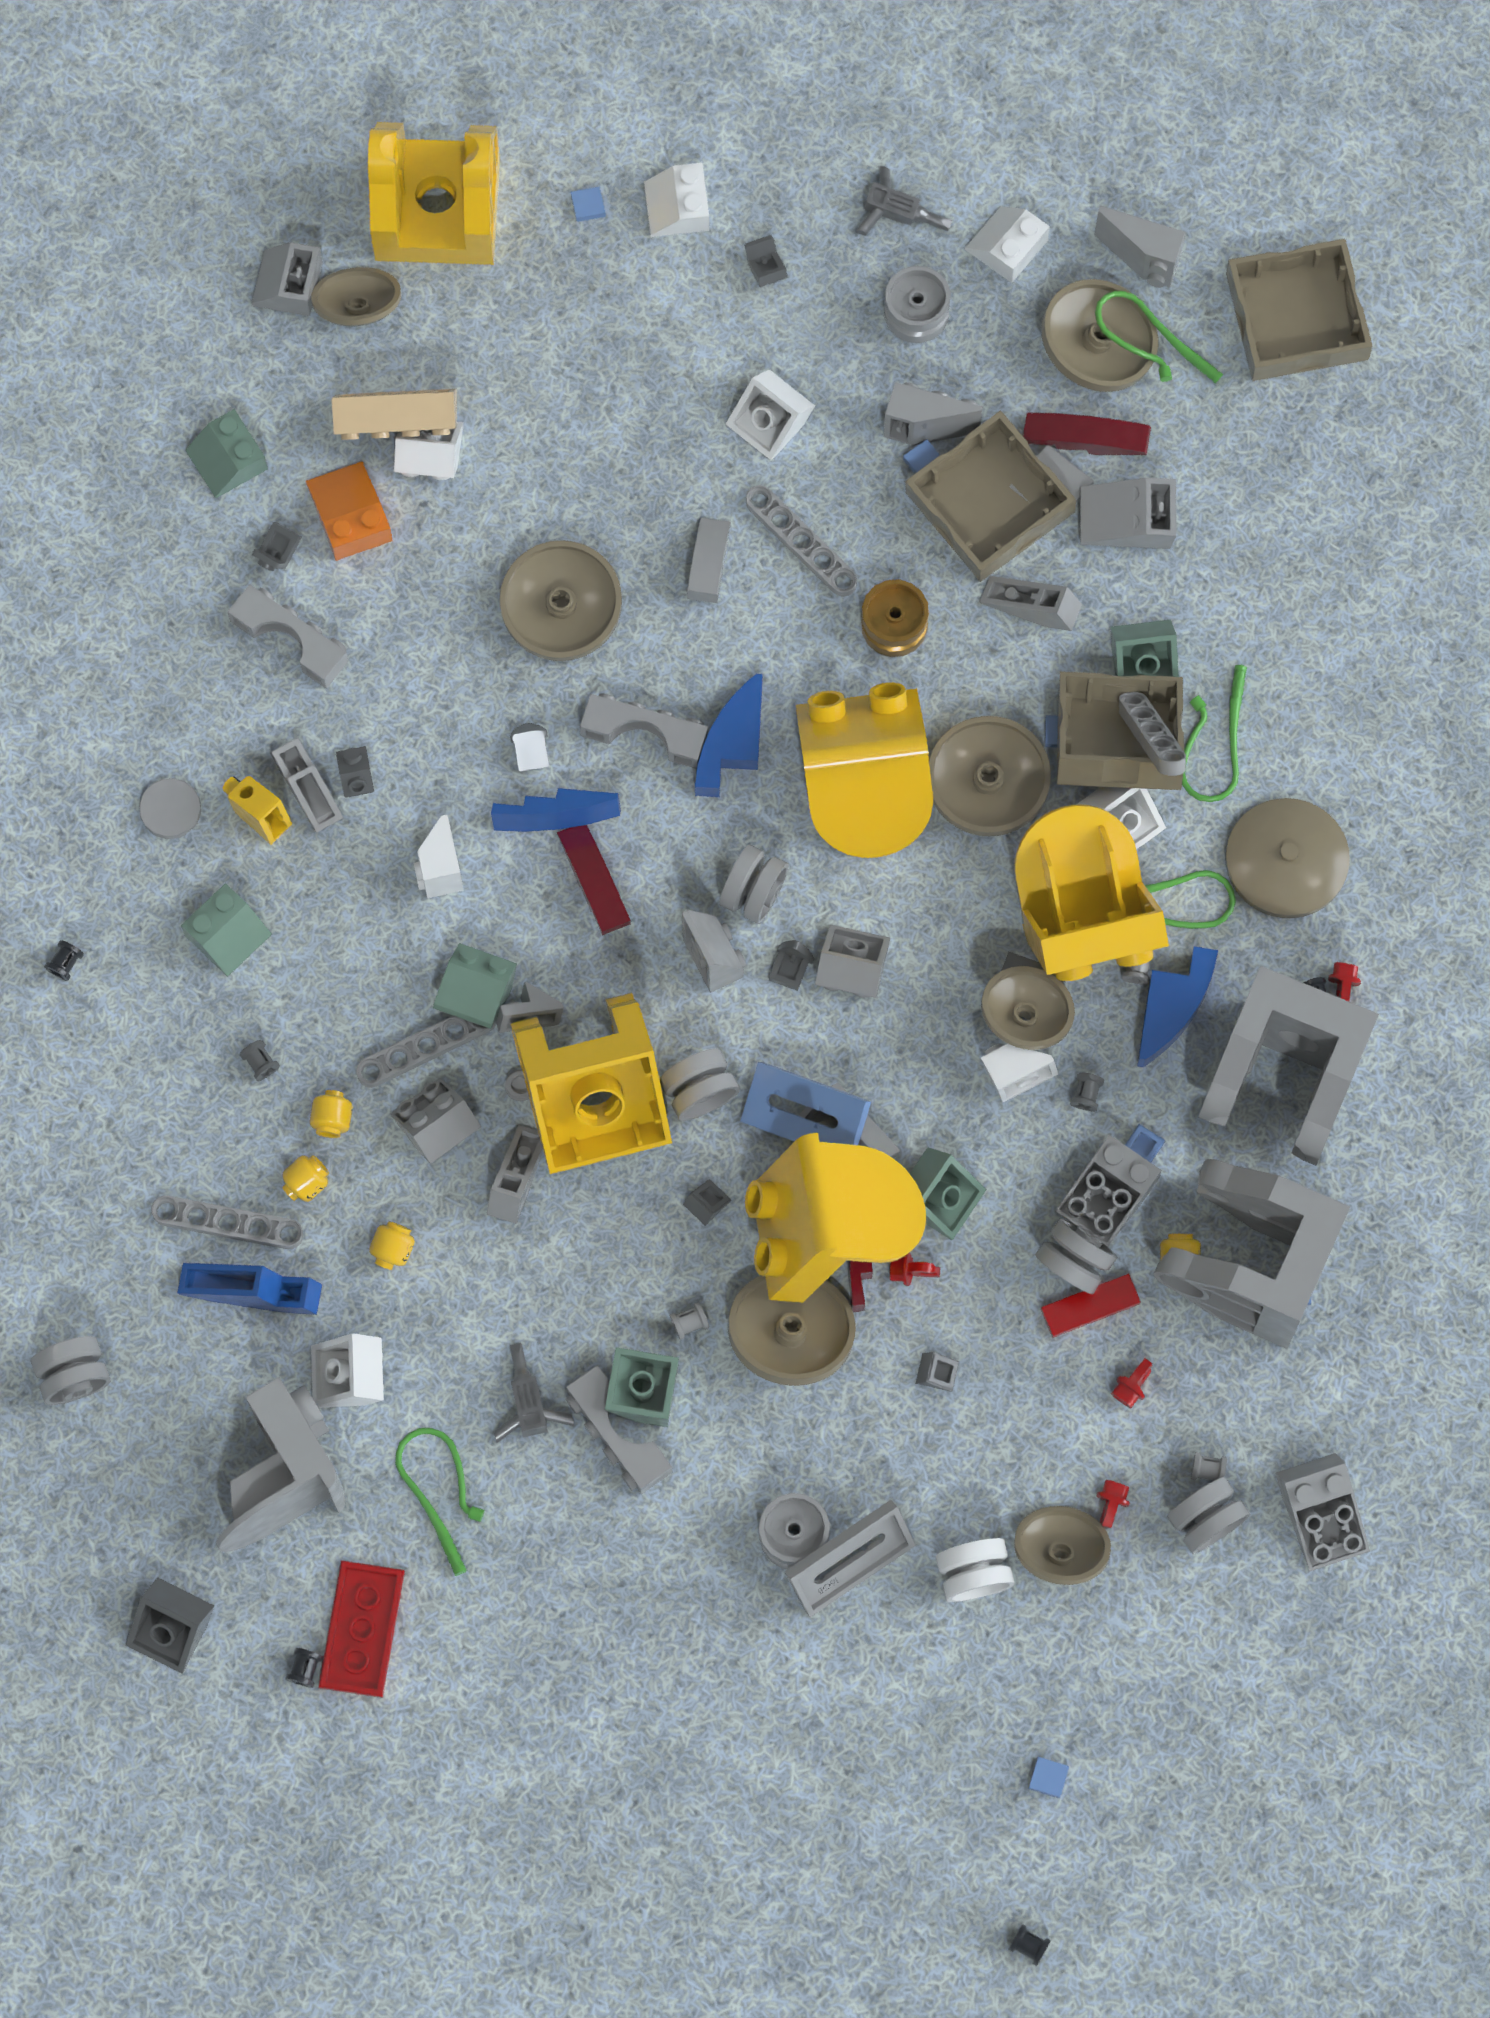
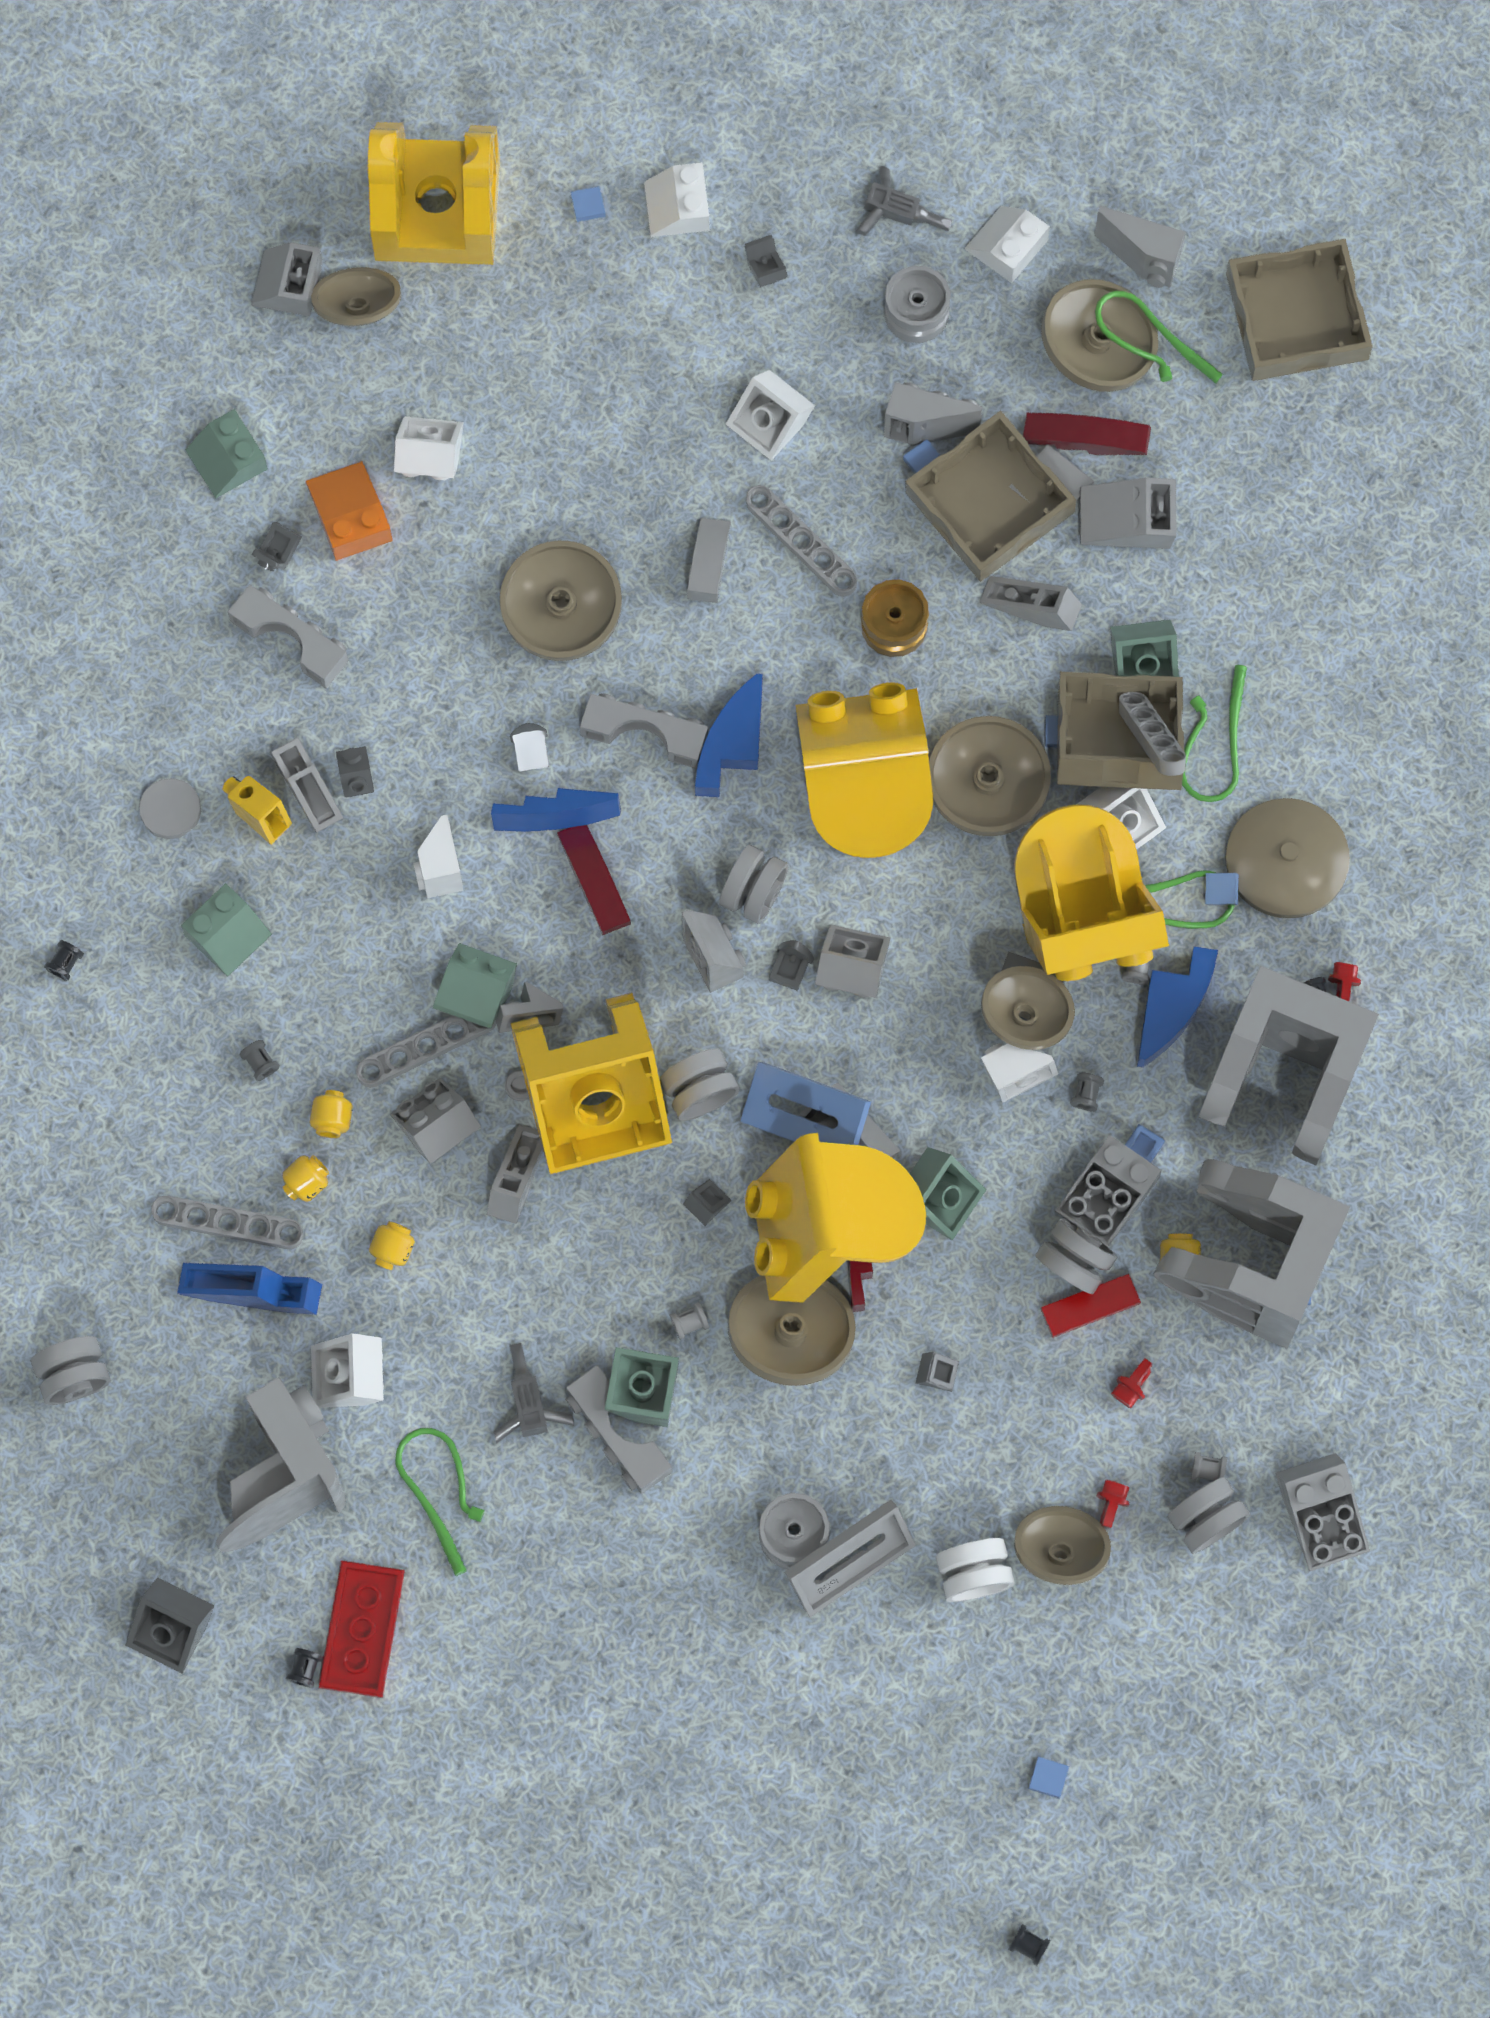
(393, 412): tan slope -> none
(905, 1269): red piece -> none
(1221, 889): none -> medium blue tile

